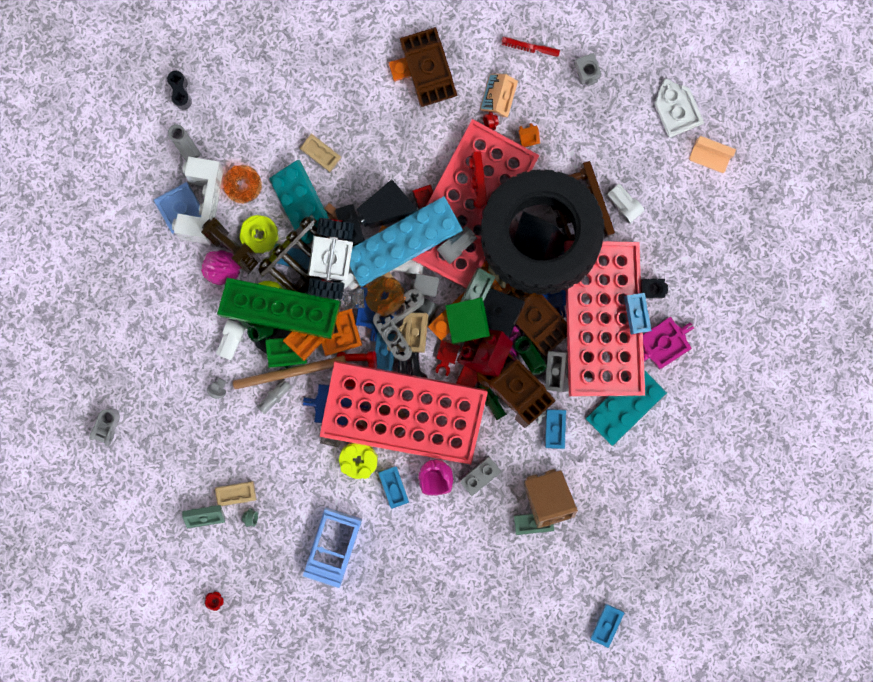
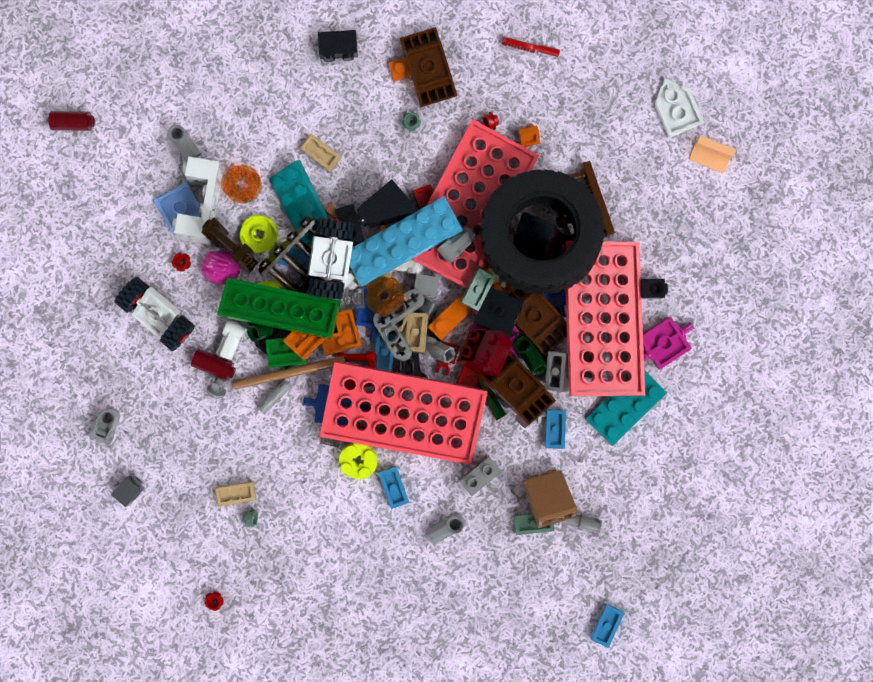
(71, 120): none -> dark red brick
(128, 490): none -> dark grey brick
(154, 313): none -> plate
(179, 90): black axle -> none
(186, 262): none -> red plate
(203, 516): sand green plate -> none
(213, 365): none -> dark red brick
(324, 572): light blue piece -> none
(338, 45): none -> black brick
(411, 126): none -> sand green plate
(435, 478): dark pink hair -> none
(438, 350): none -> light grey piece
(444, 529): none -> light grey piece
(467, 320): green tile -> none
(478, 180): red plate -> none
(499, 94): light nougat panel -> none
(584, 522): none -> light grey pin
(591, 62): light grey brick -> none
(625, 203): white piece -> none
(637, 313): dark azure plate -> none

